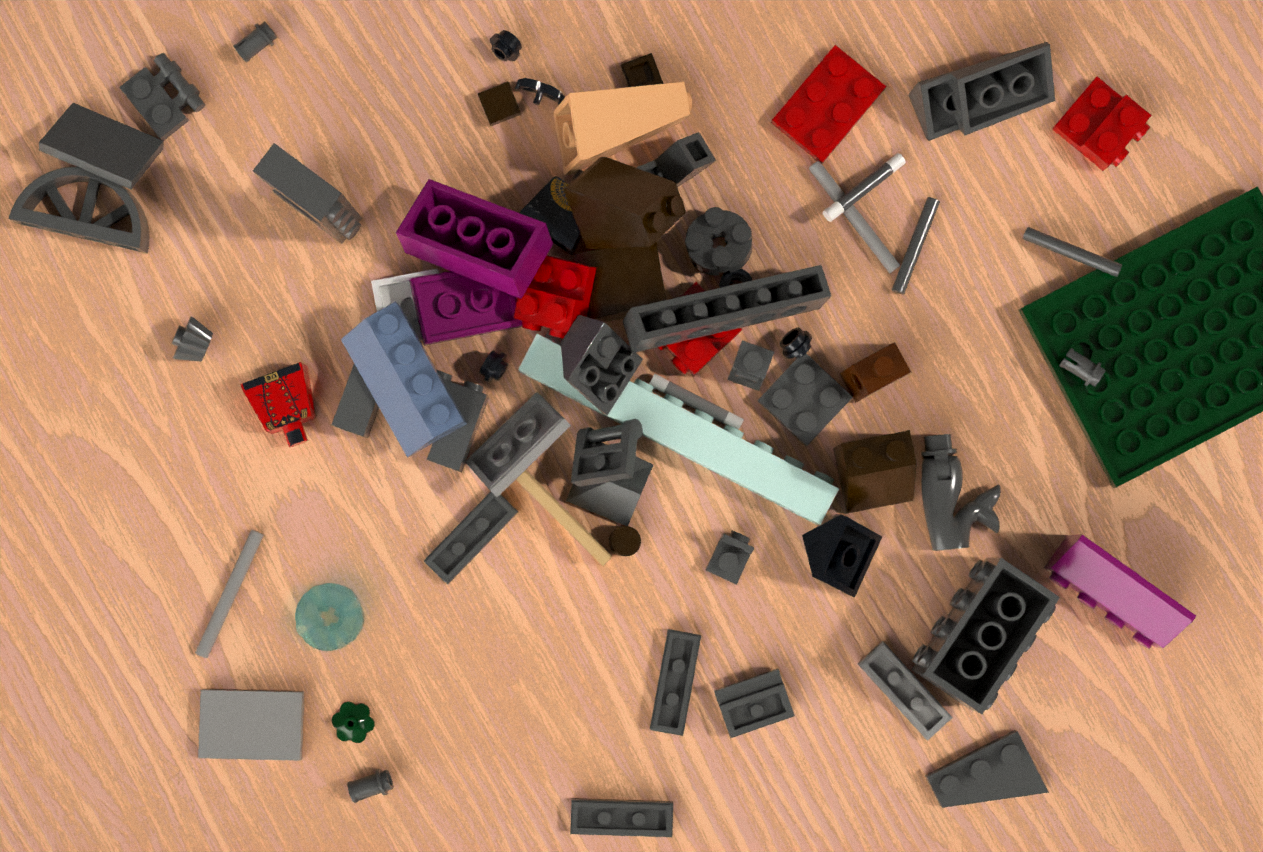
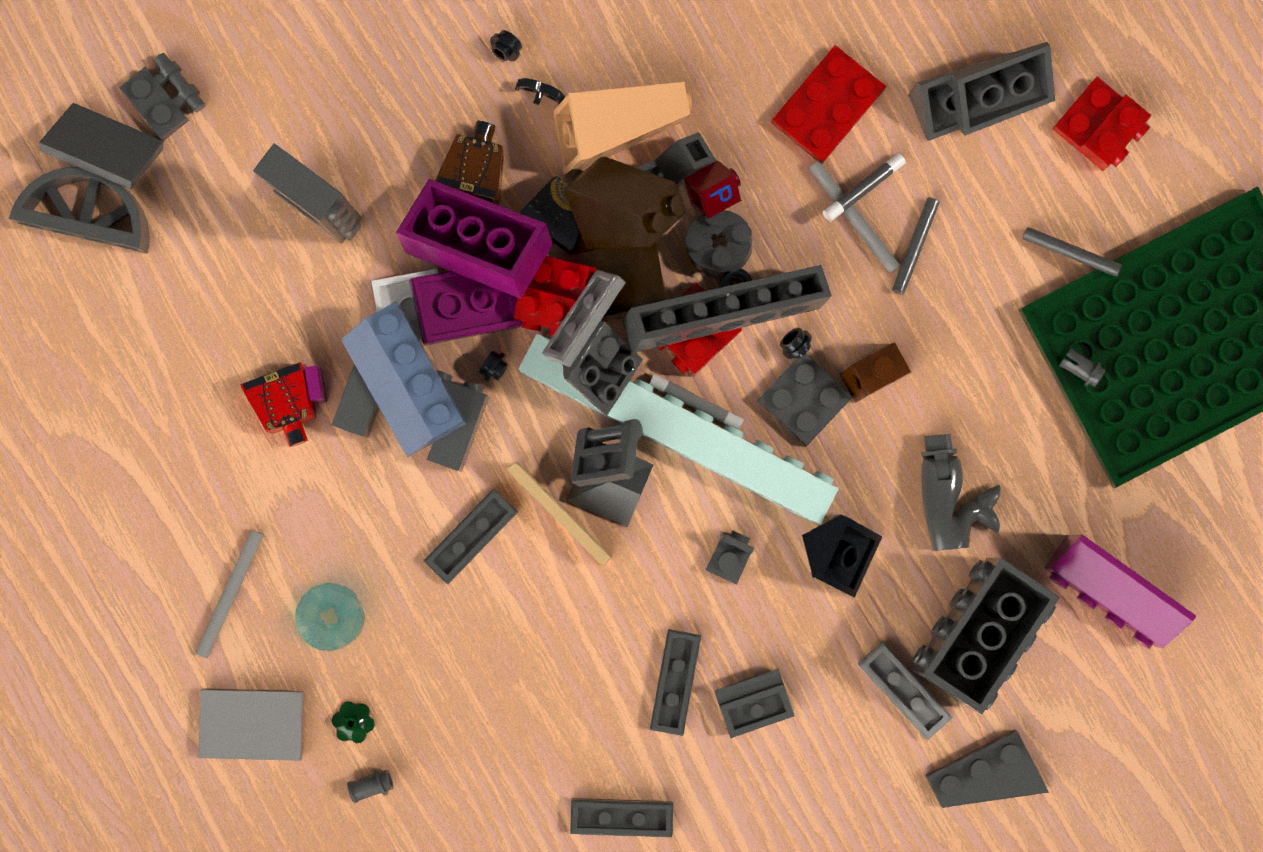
(192, 341): dark grey piece -> none
(255, 41): dark grey pin -> none
(315, 384): none -> magenta tile
(475, 164): none -> reddish brown torso
(499, 104): dark brown tile -> none
(517, 444): light grey tile -> none
(583, 318): none -> light grey tile
(624, 541): dark brown piece -> none
(641, 71): dark brown tile -> none
(713, 189): none -> dark red brick
(750, 365): dark grey window -> none
(876, 471): dark brown slope -> none

